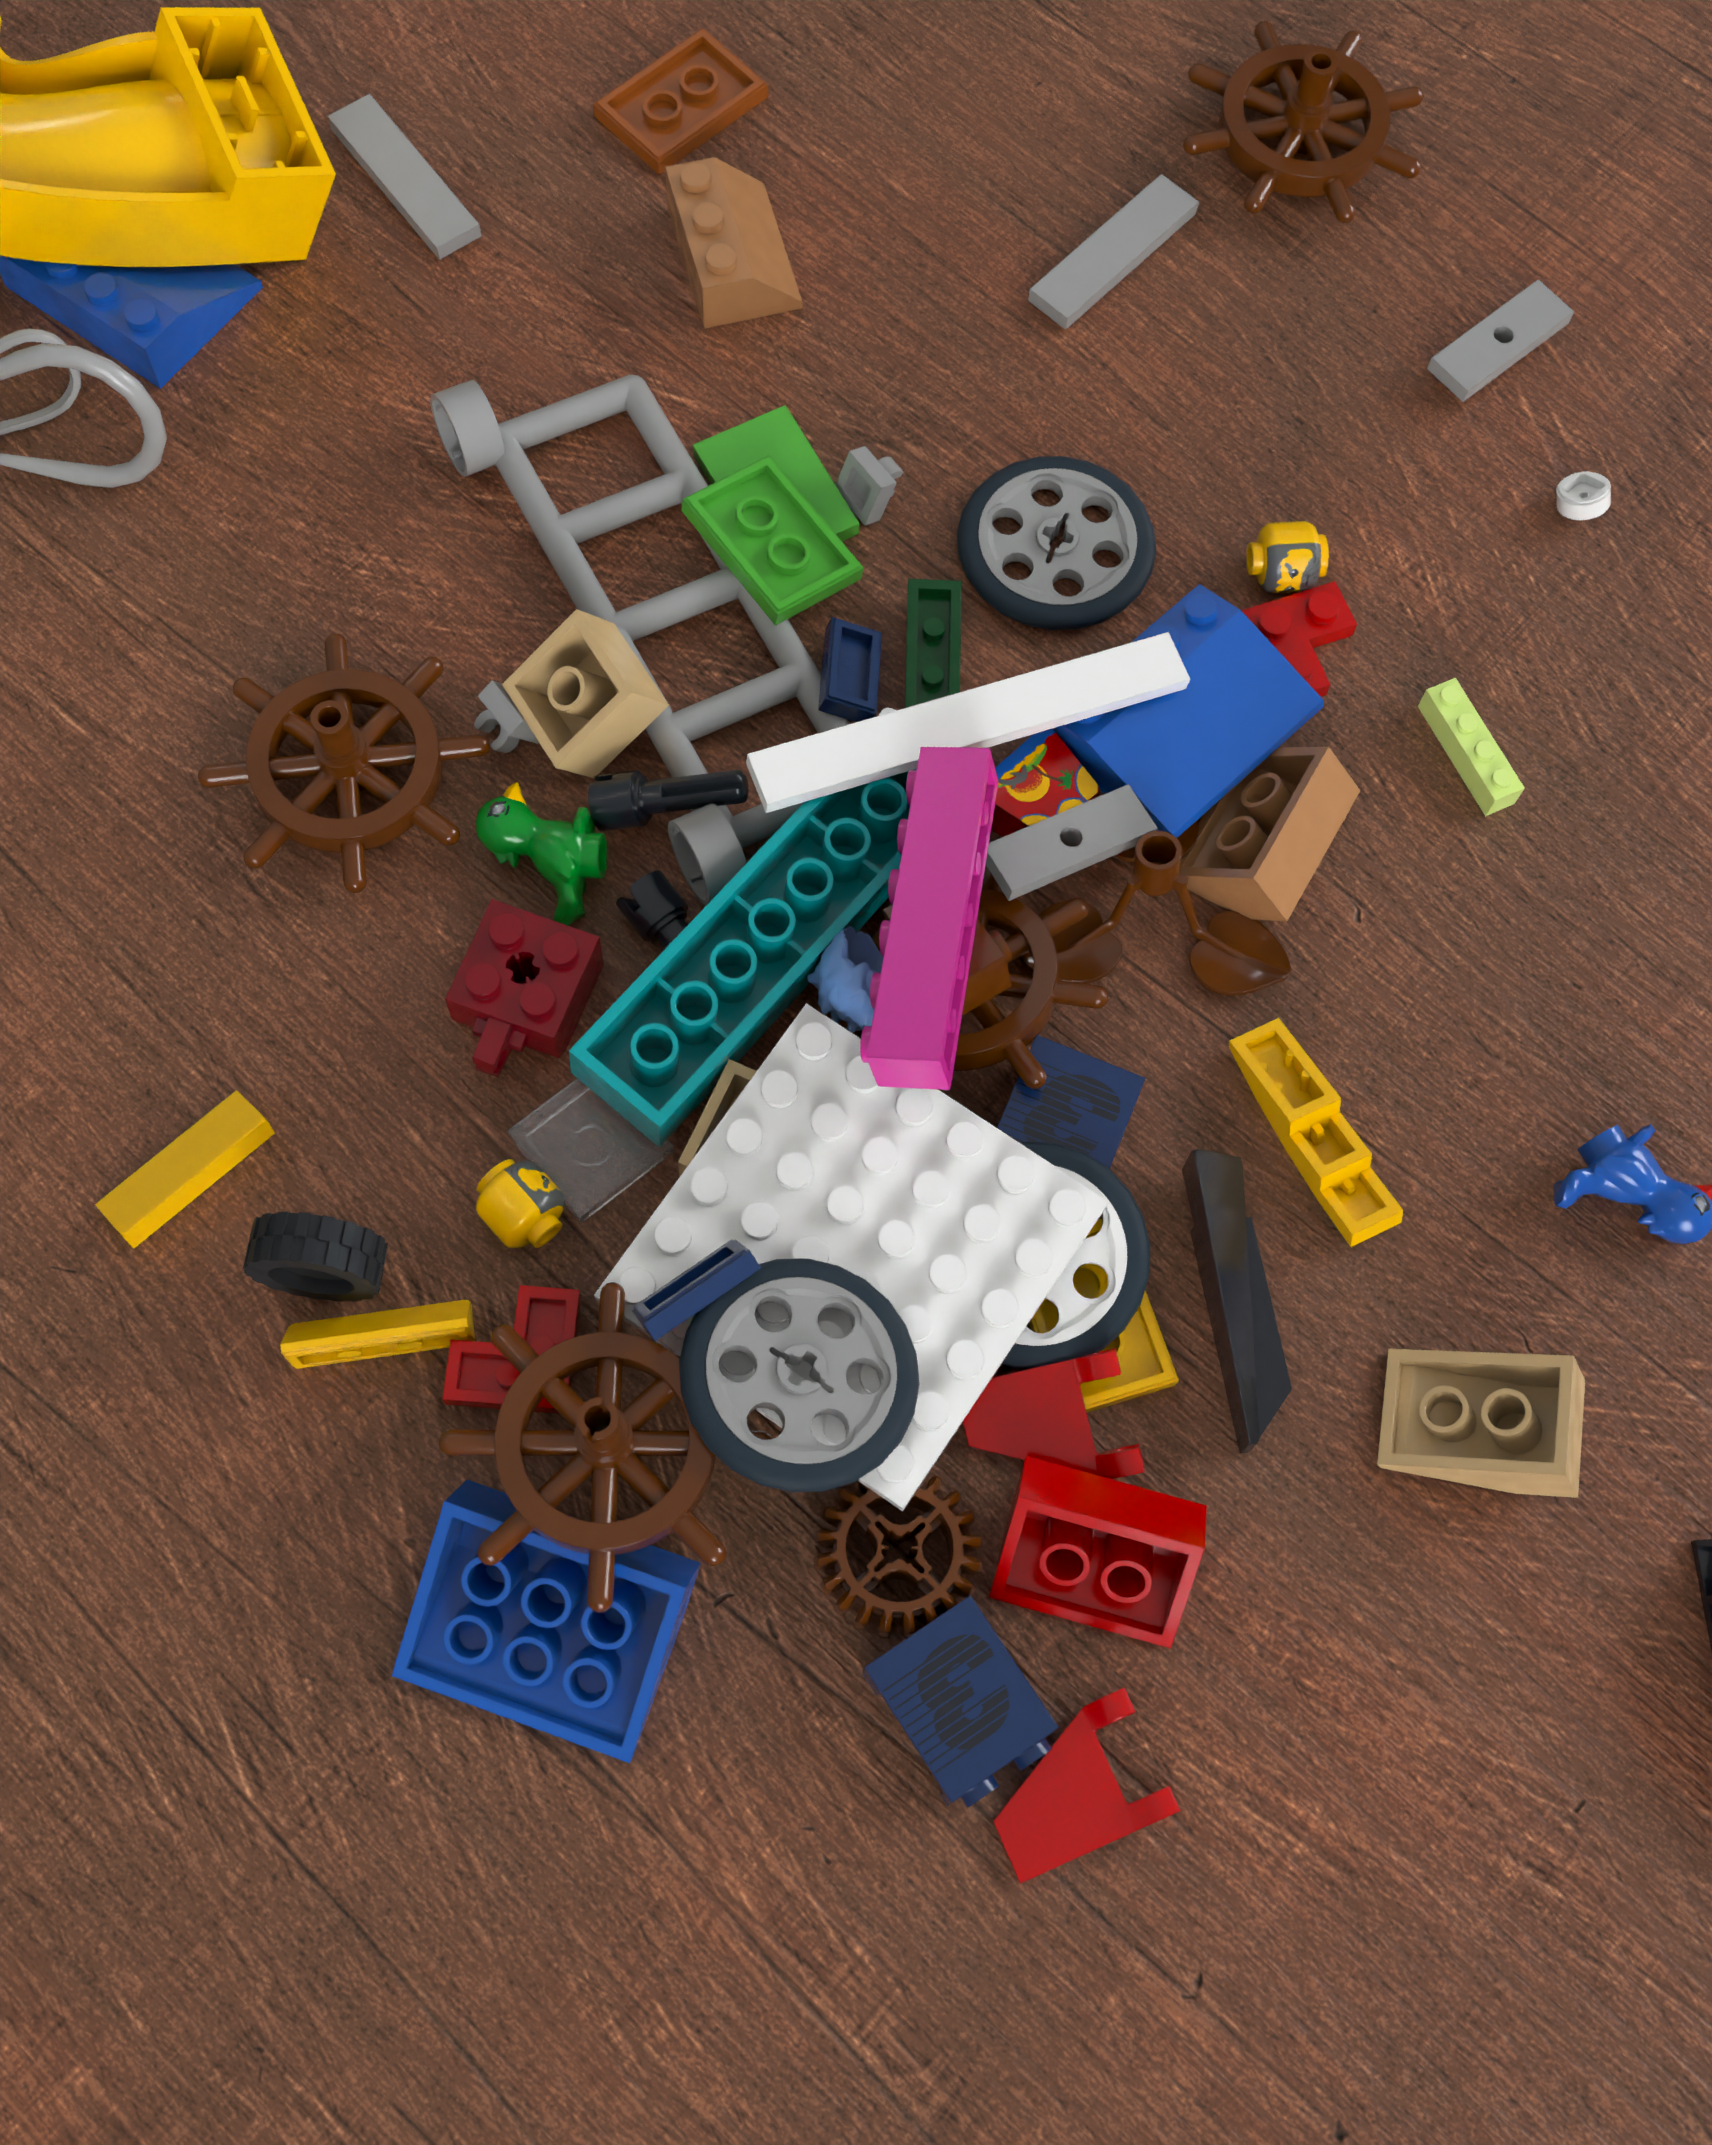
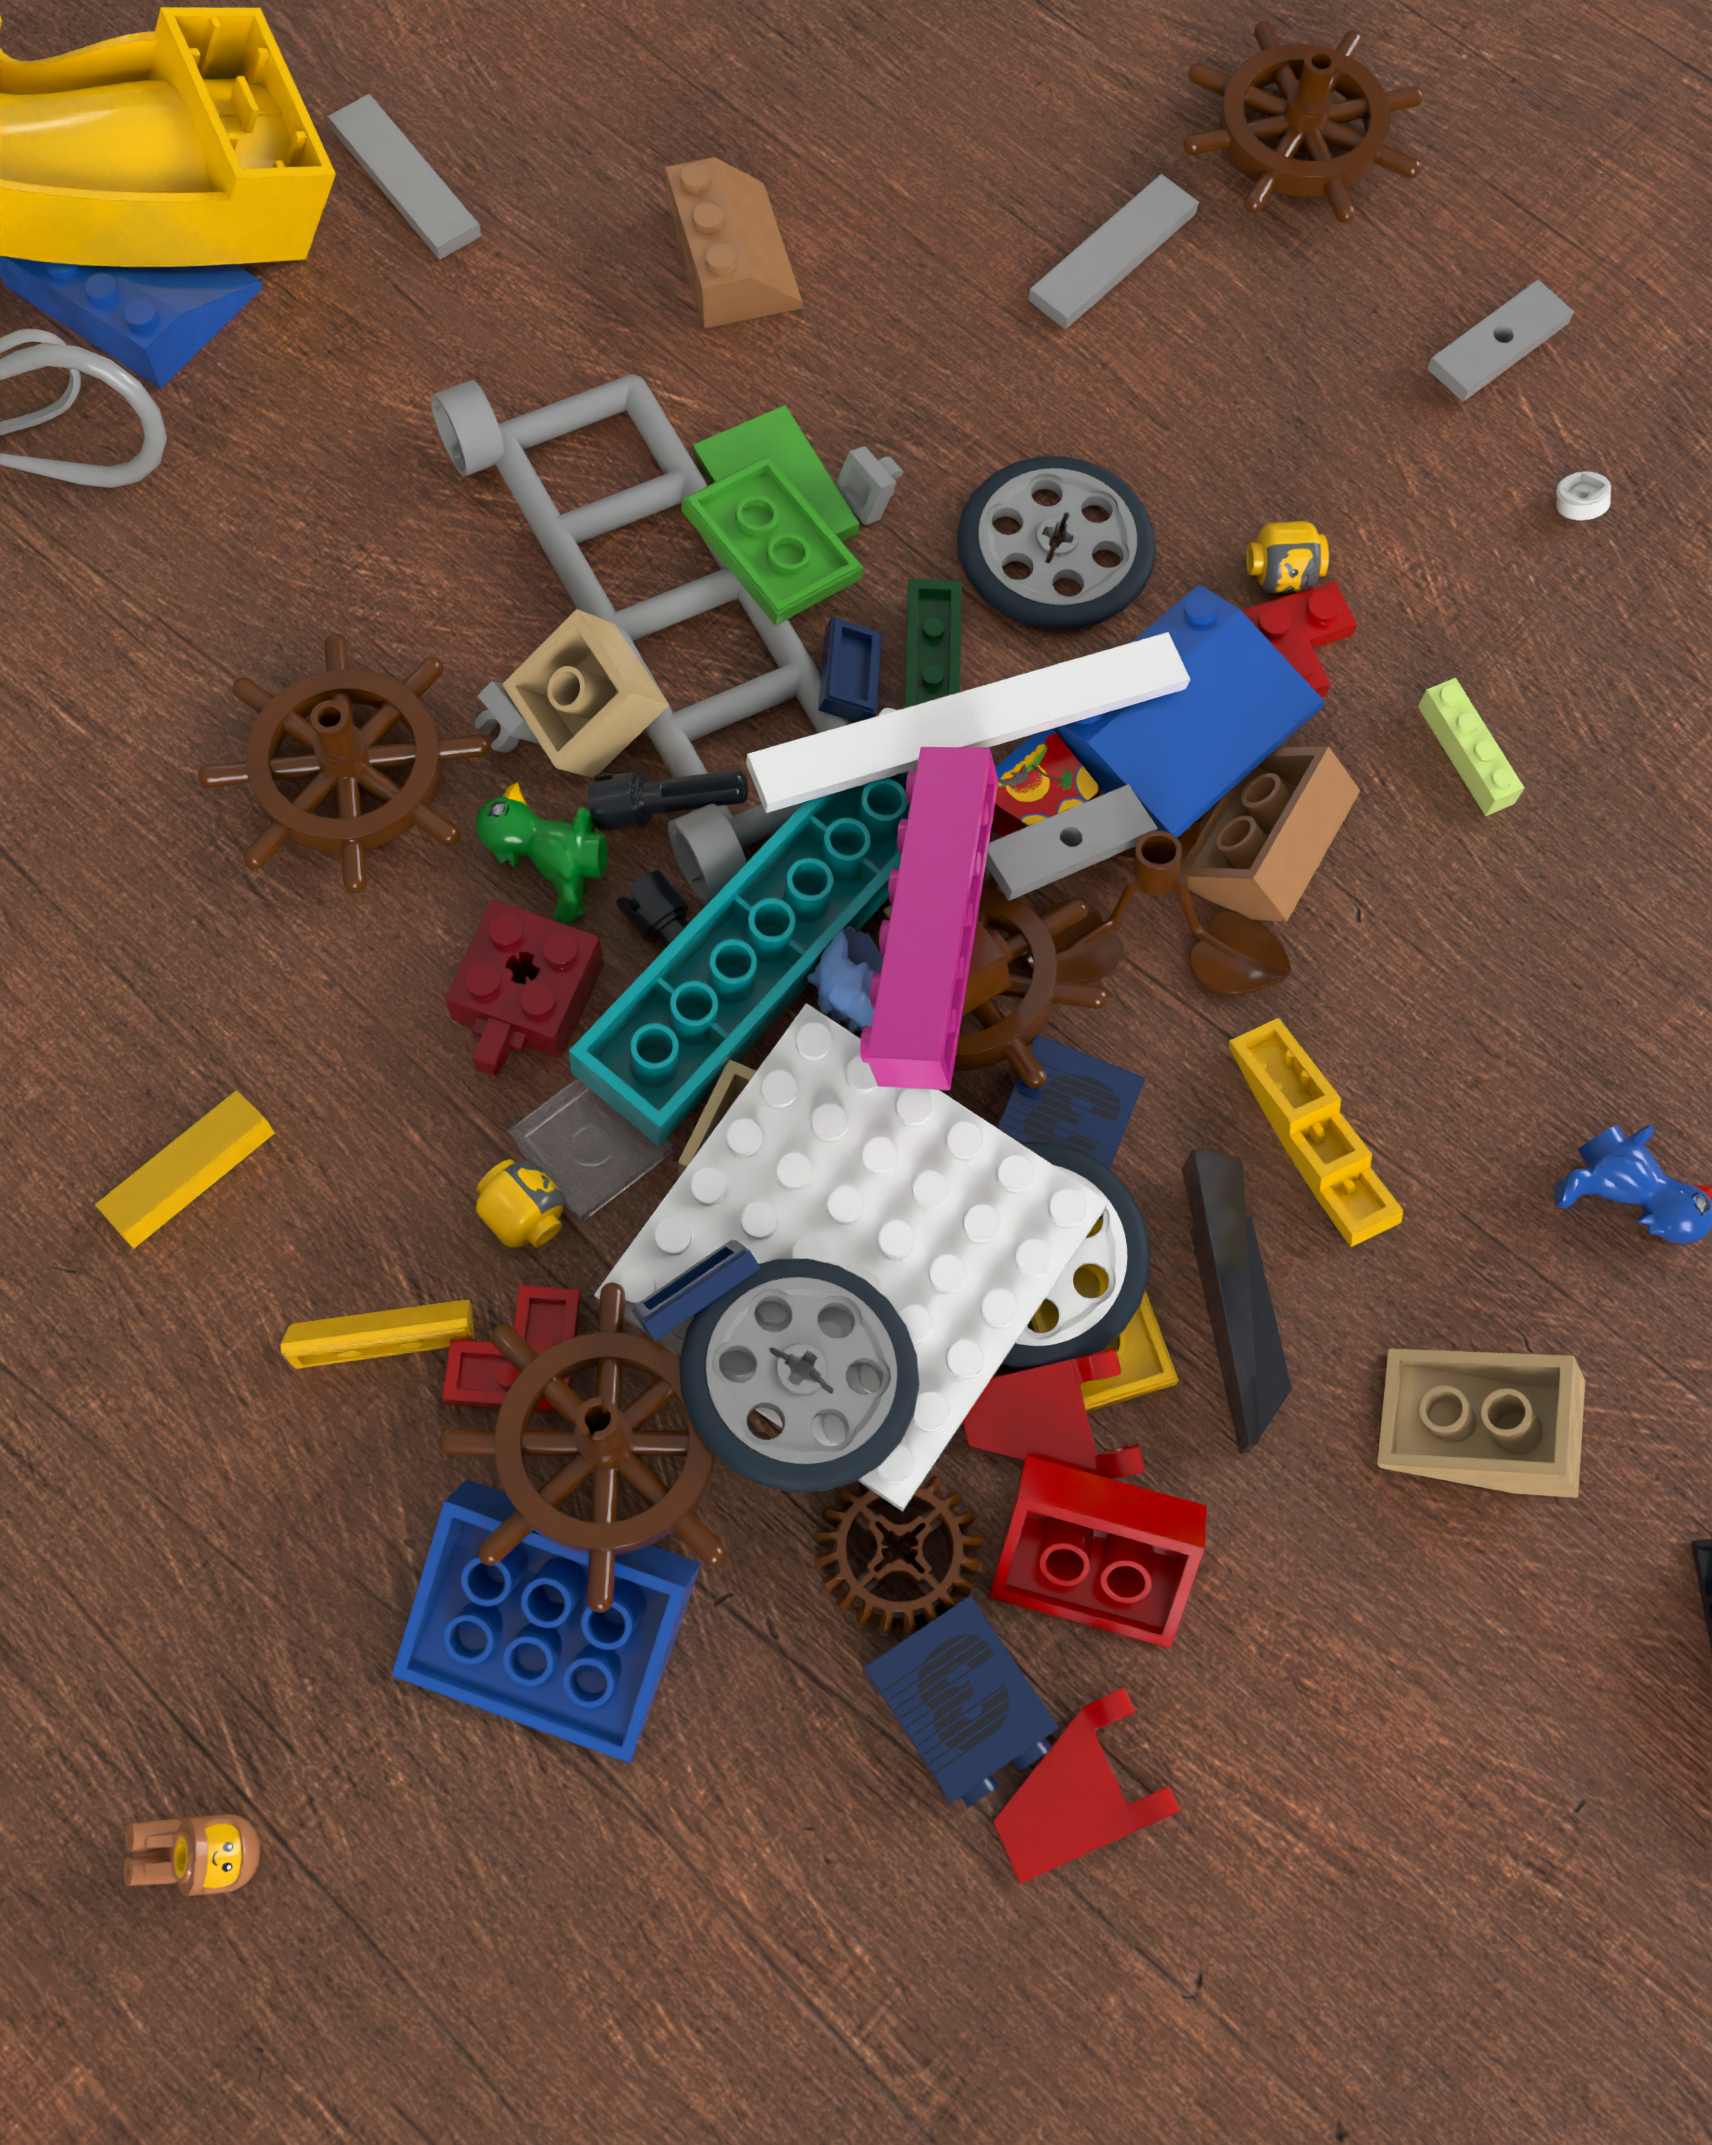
(198, 1853): none -> nougat piece
(315, 1256): black tyre -> none
(680, 100): dark orange tile -> none

